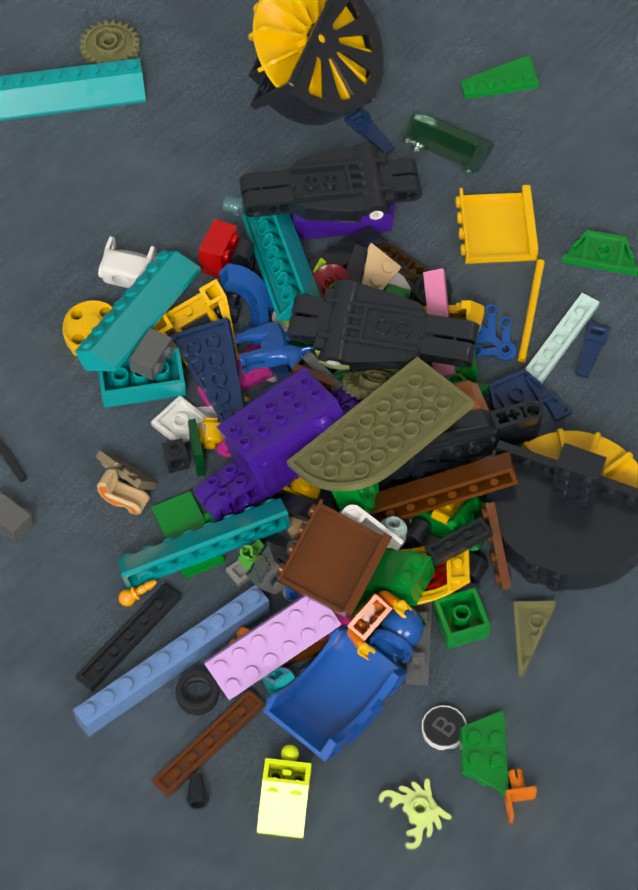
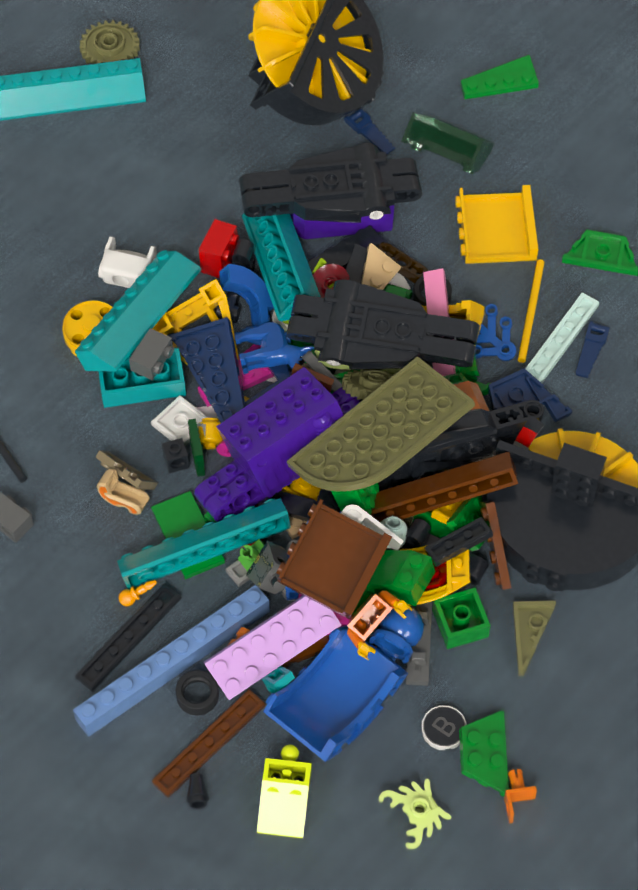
(233, 204): clear light blue wheel -> none
(528, 433): none -> sticker

